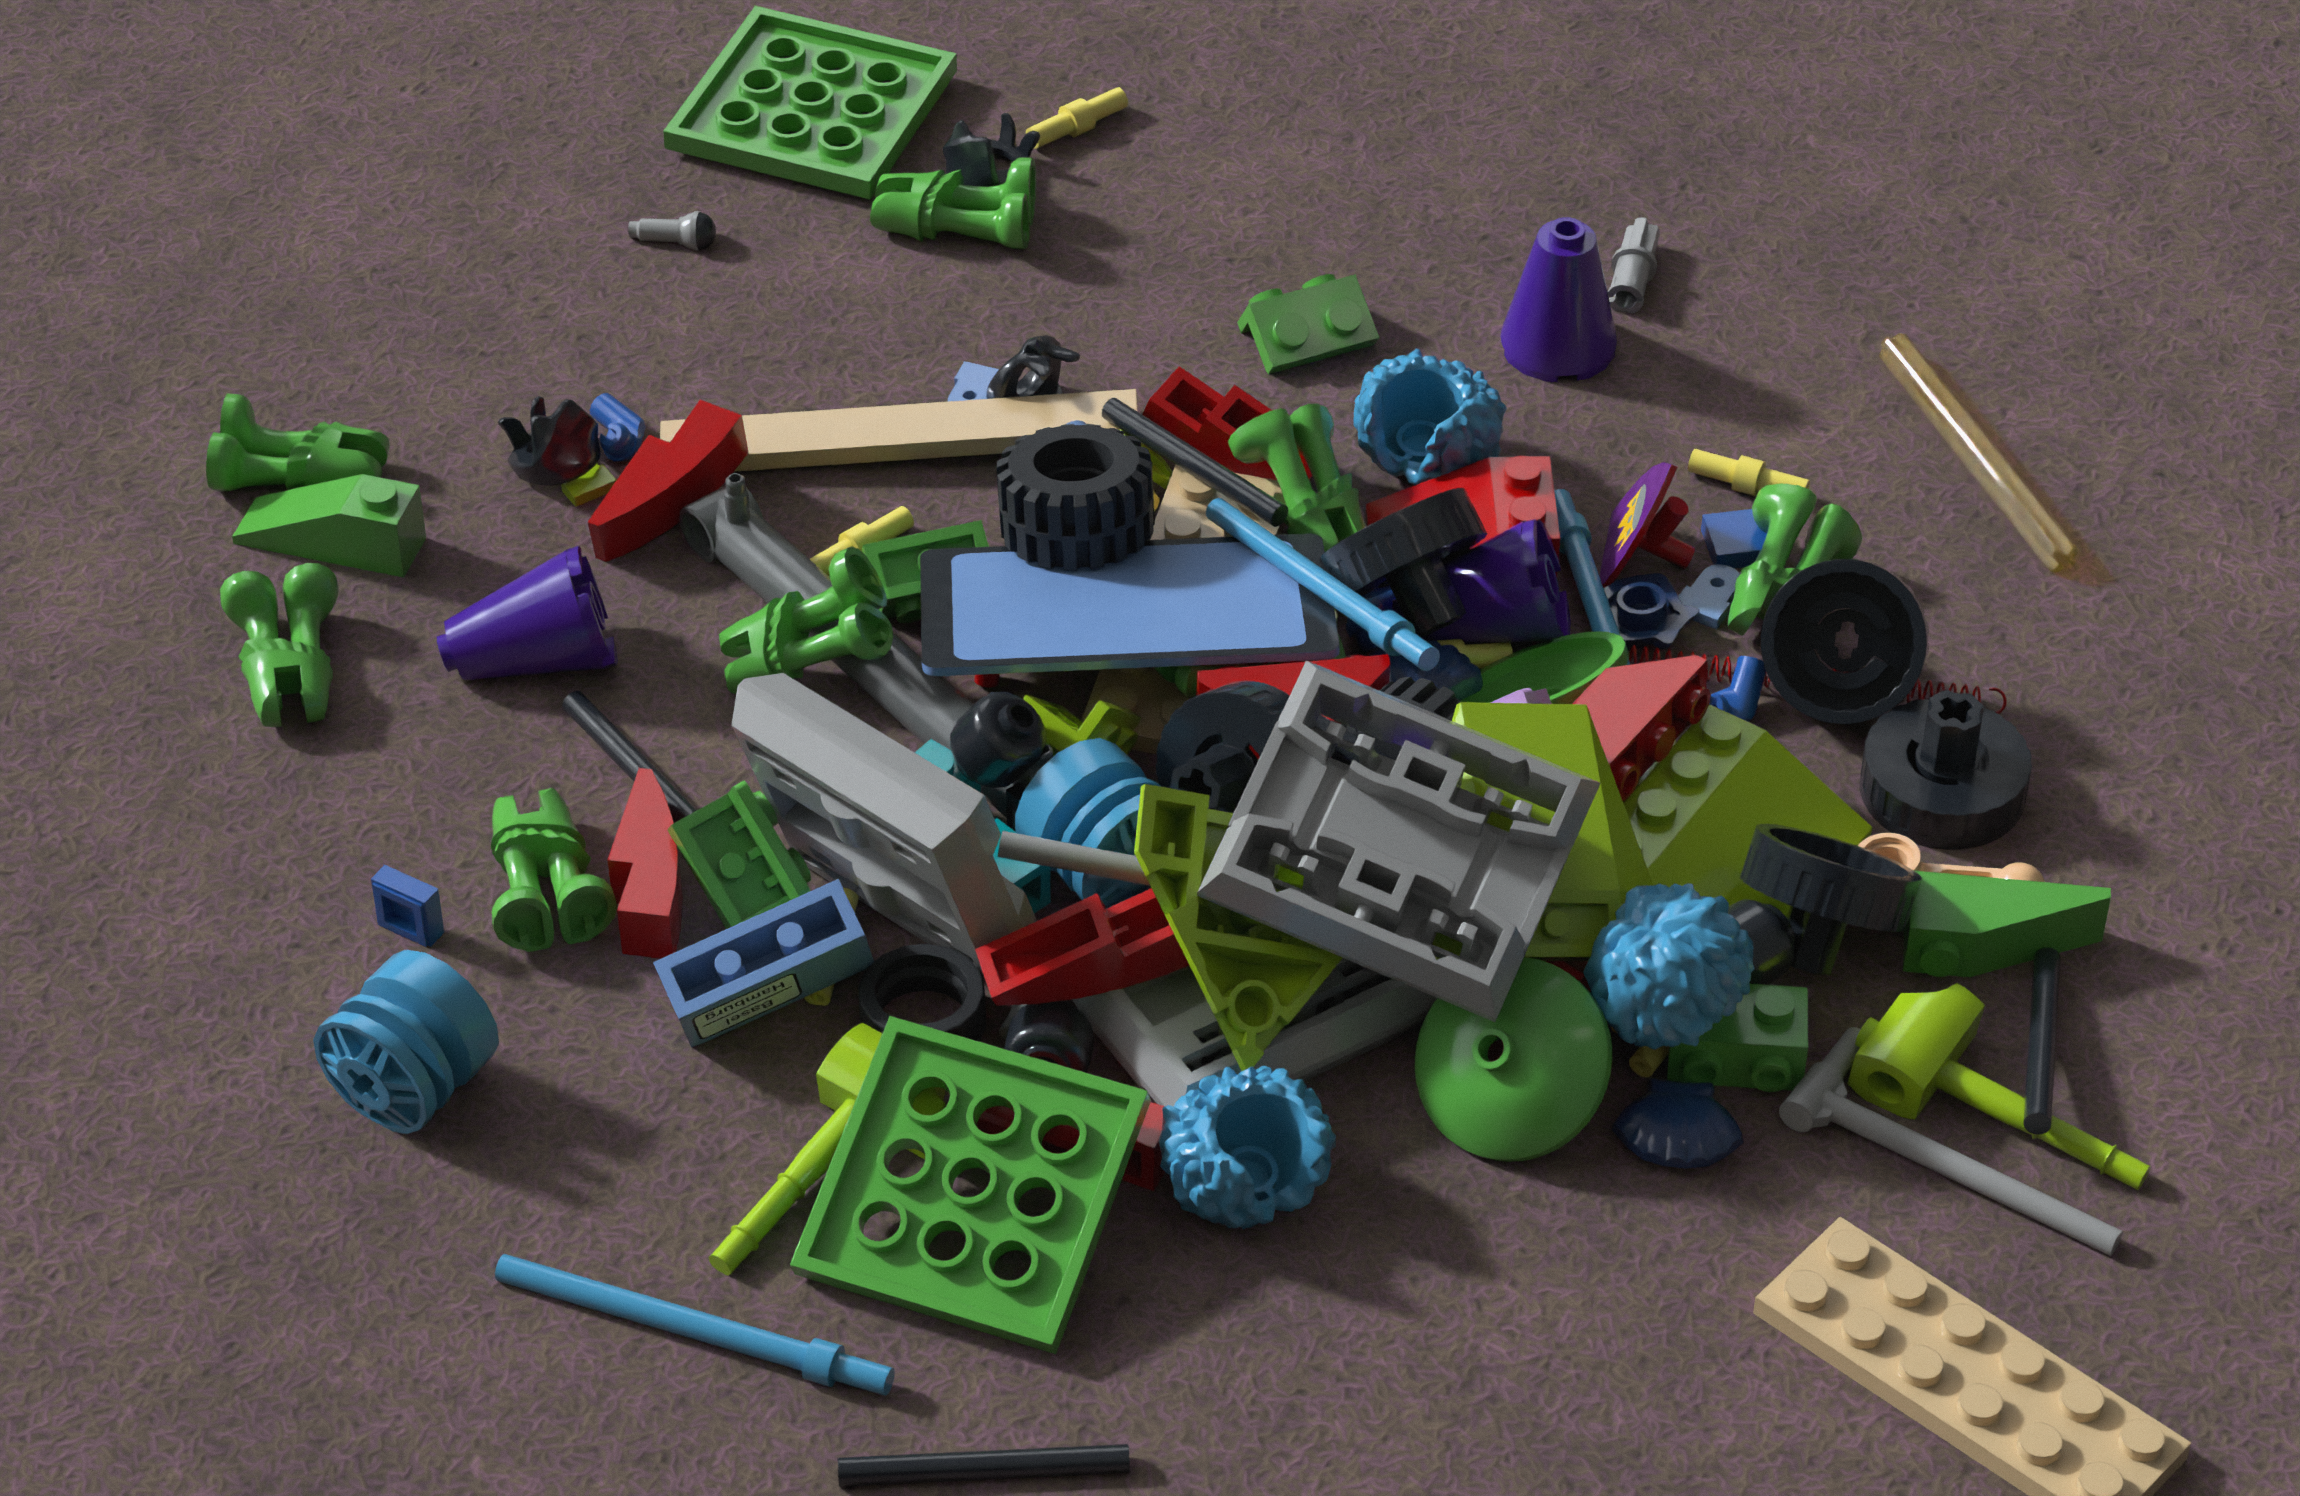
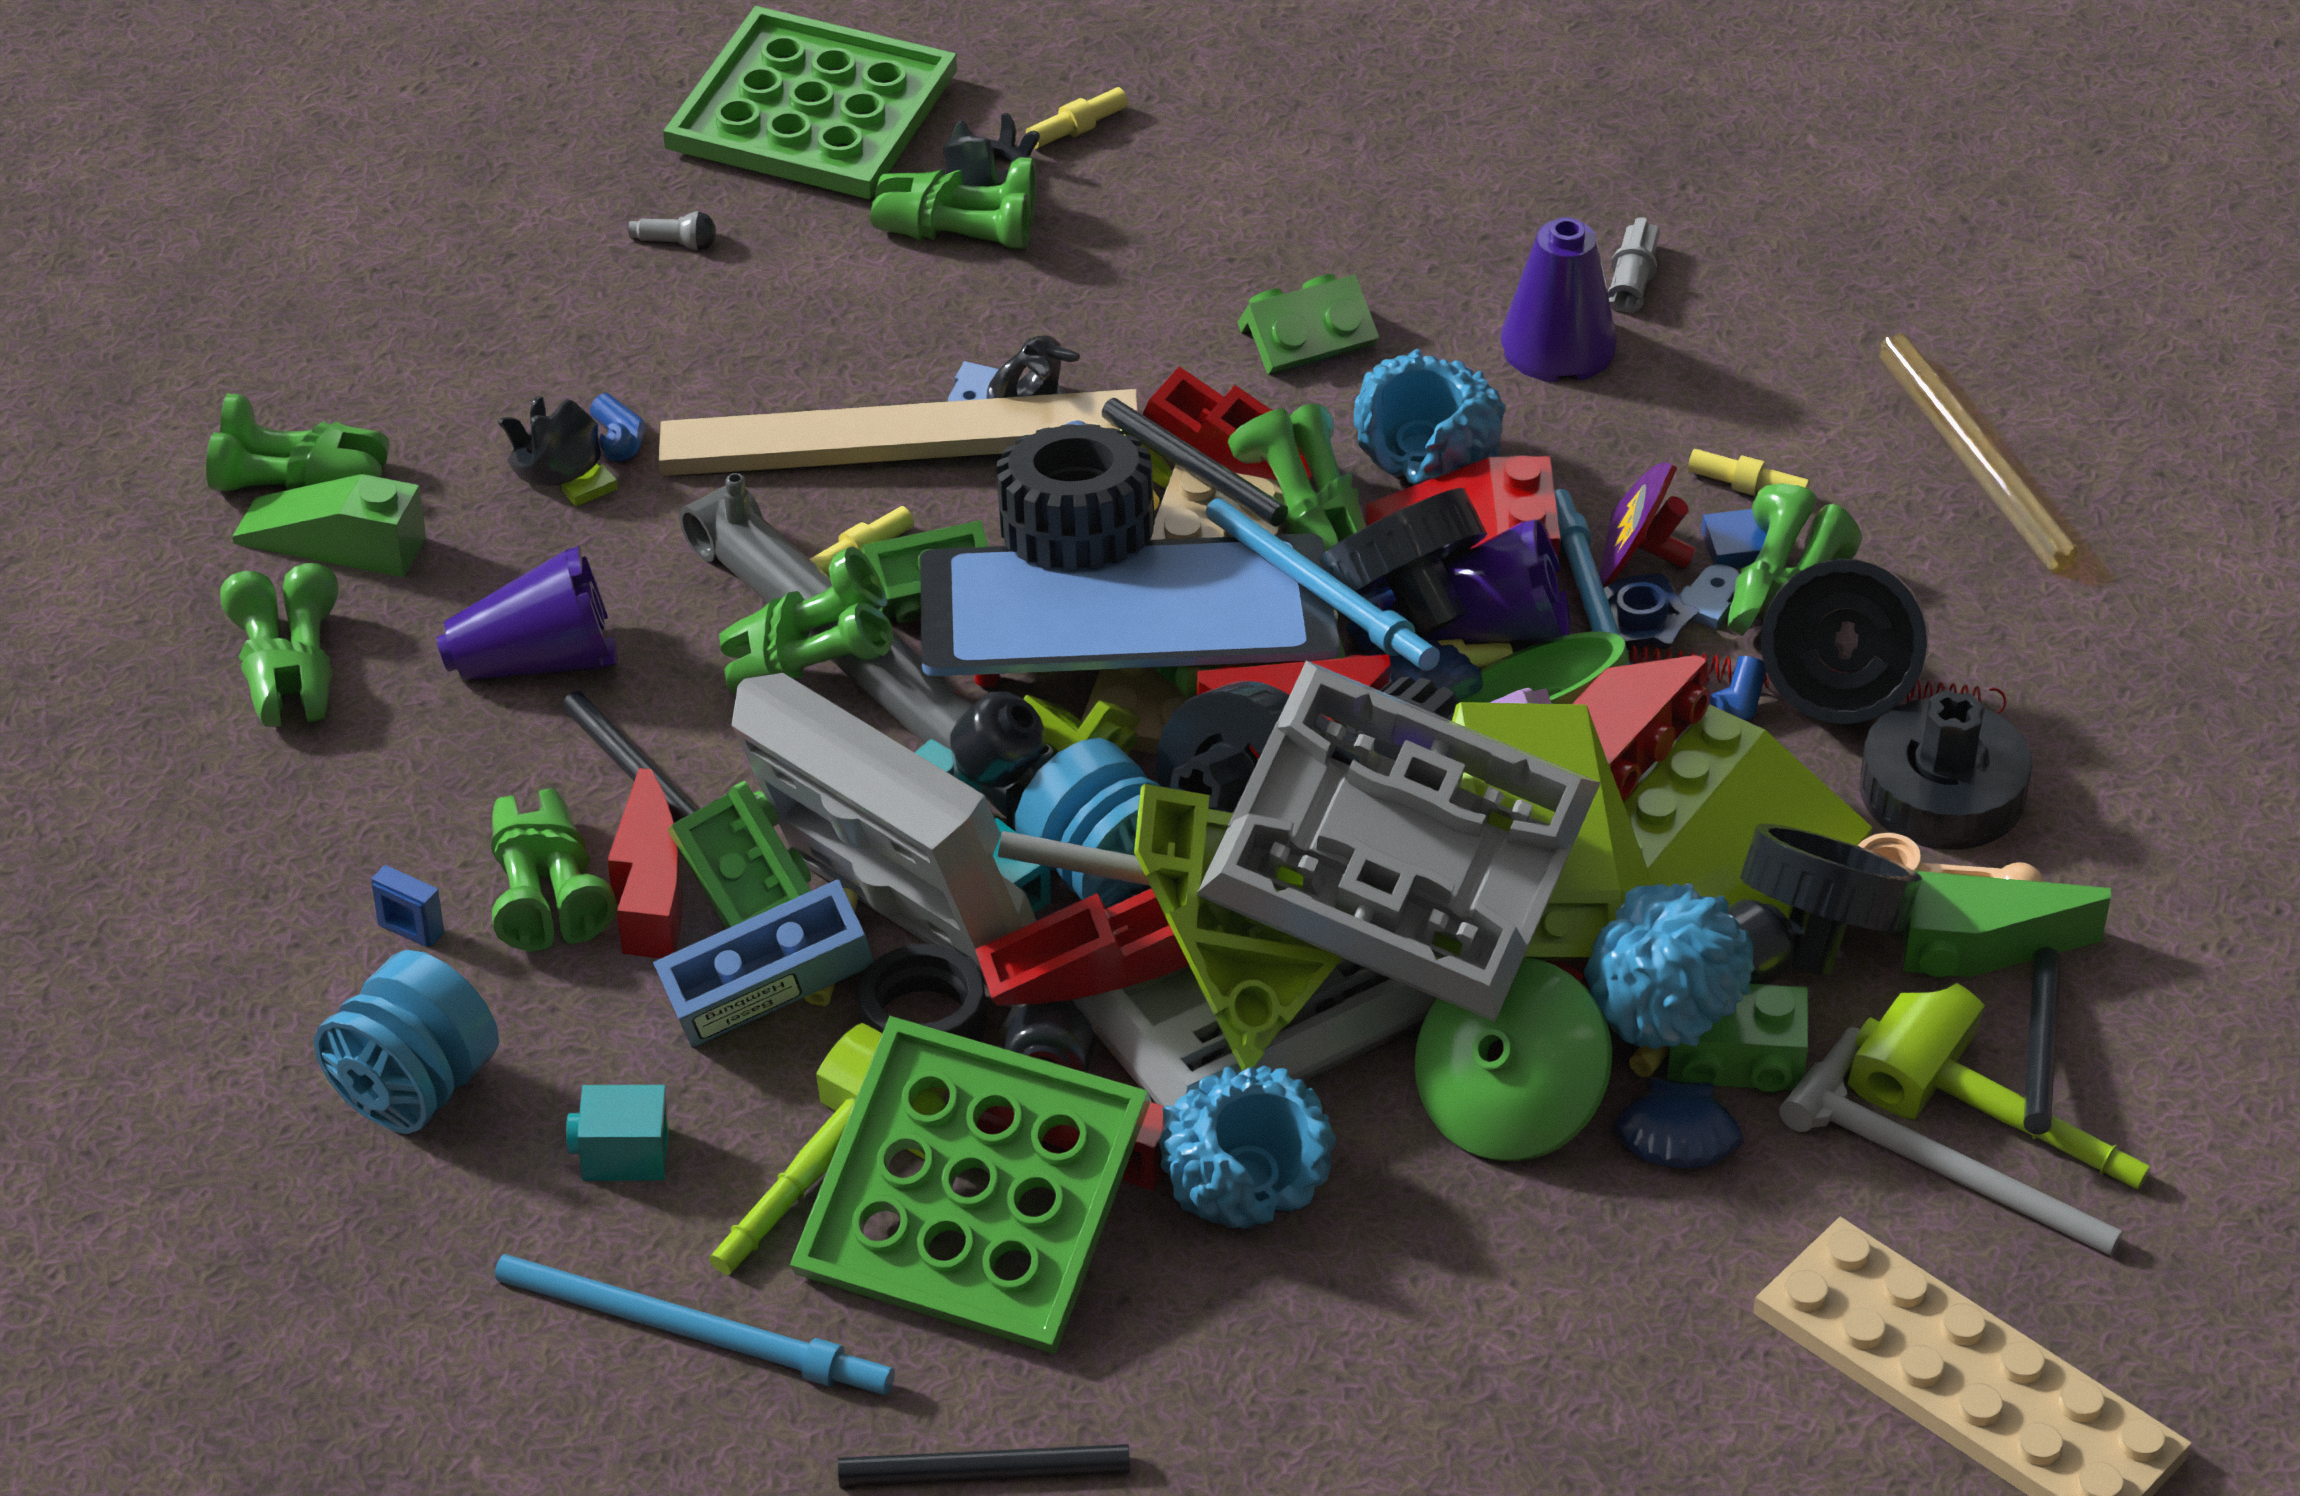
(620, 1132): none -> teal brick
(667, 478): red slope -> none

